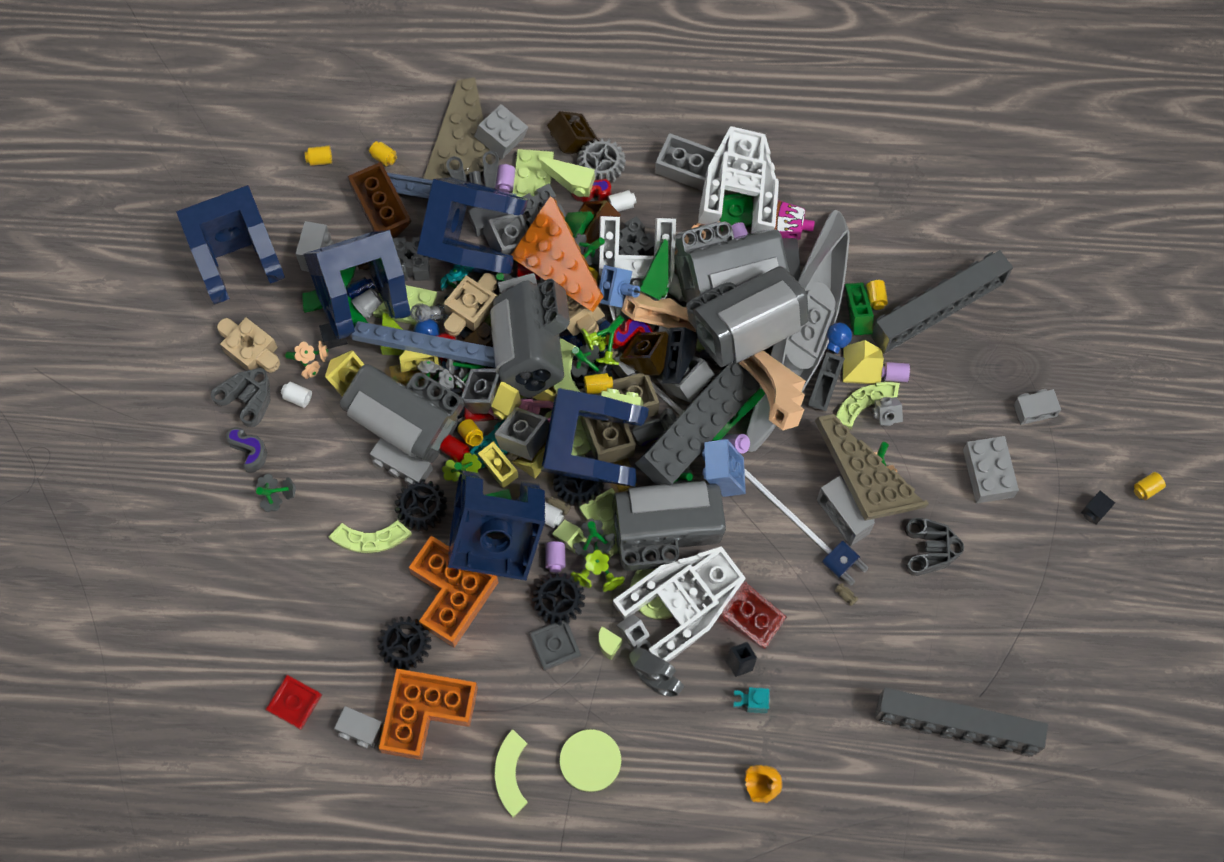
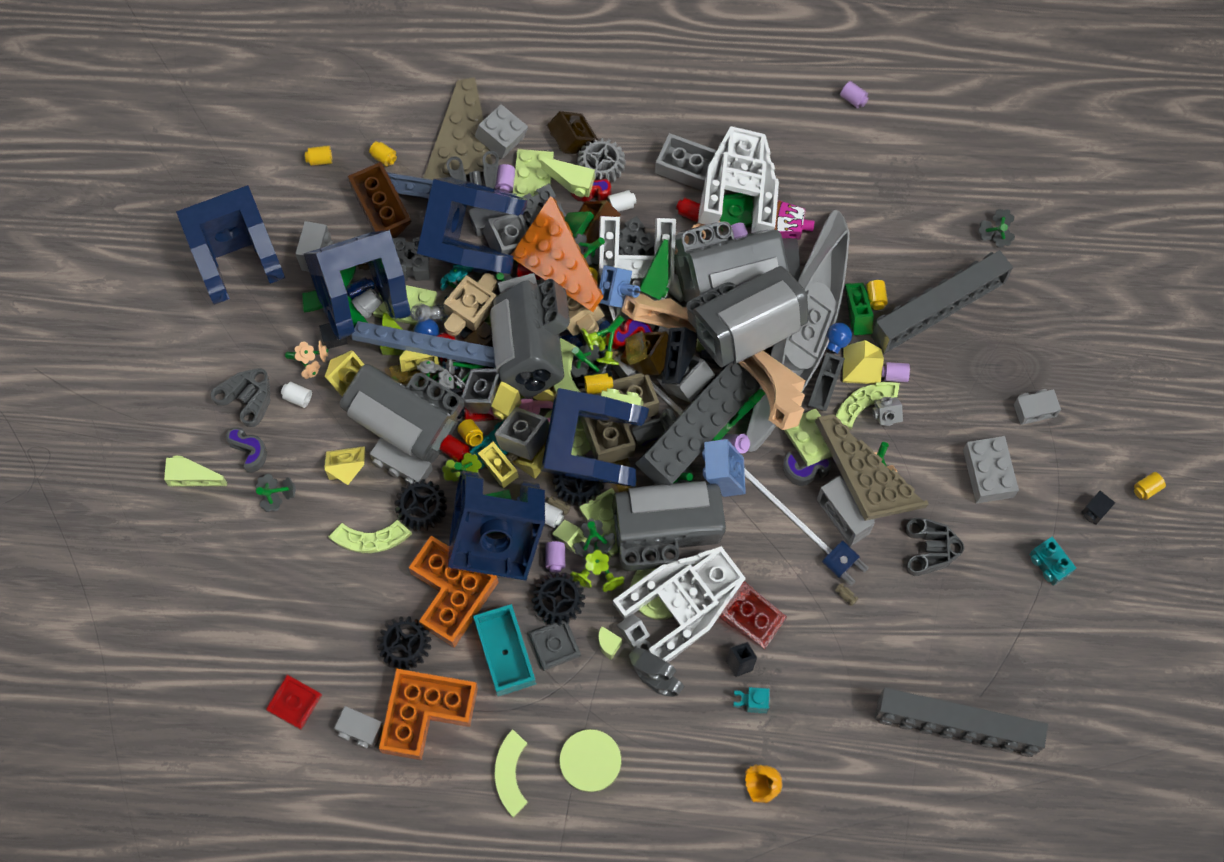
(184, 472): none -> yellowish green slope
(248, 345): tan brick -> none
(344, 463): none -> light yellow slope
(501, 632): none -> teal piece
(636, 348): none -> clear yellow plate
(688, 209): none -> red brick
(805, 474): none -> dark grey animal
(808, 439): none -> yellowish green plate
(854, 94): none -> lavender brick
(1003, 236): none -> dark grey plant
(1052, 561): none -> teal brick

